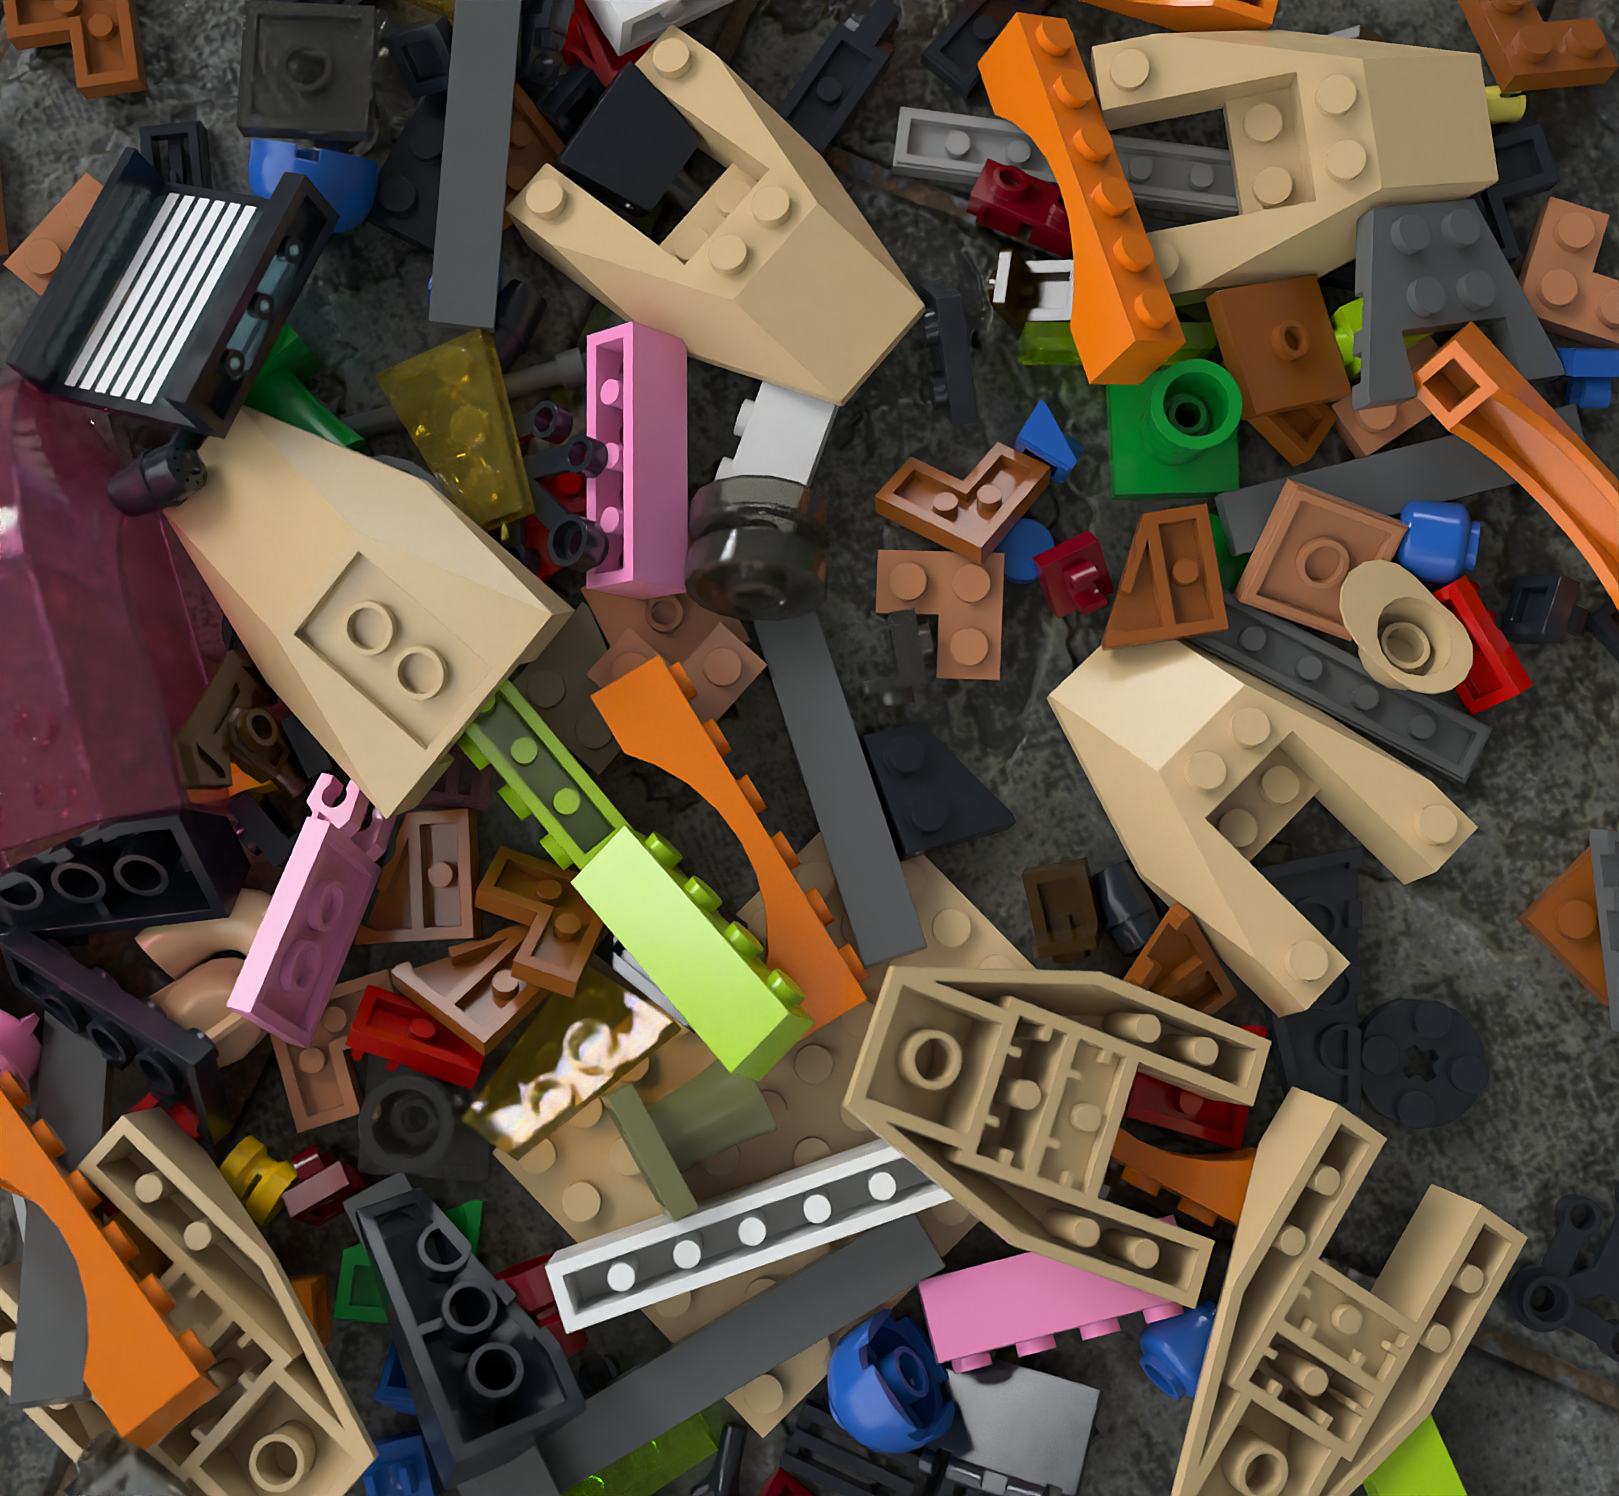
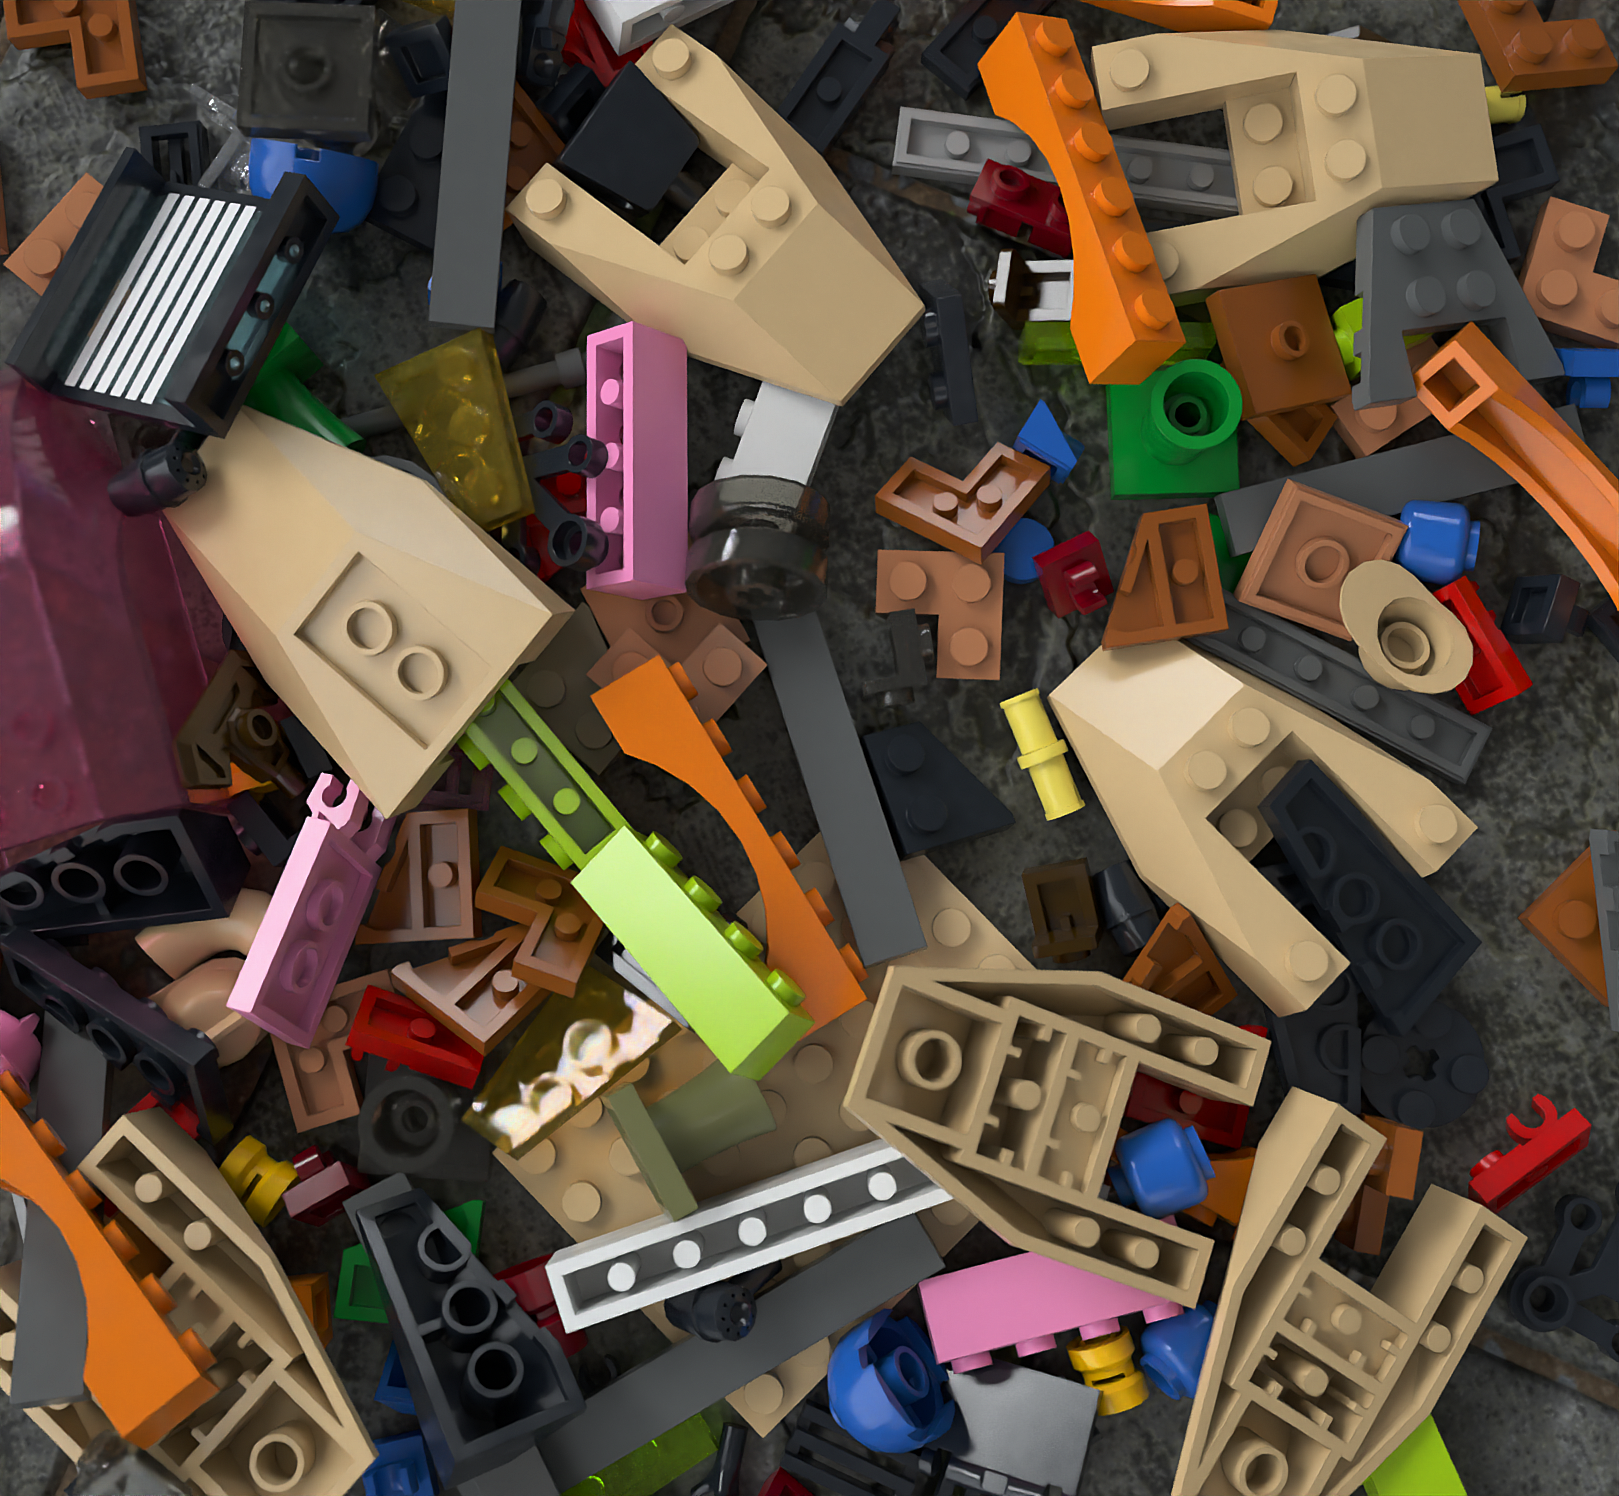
(230, 166): none -> clear bracket
(721, 1308): none -> black piece
(1042, 754): none -> light yellow pin
(1109, 1367): none -> yellow wheel
(1161, 1169): none -> blue head
(1374, 904): none -> black wing
(1390, 1175): none -> dark orange plate
(1541, 1150): none -> red plate

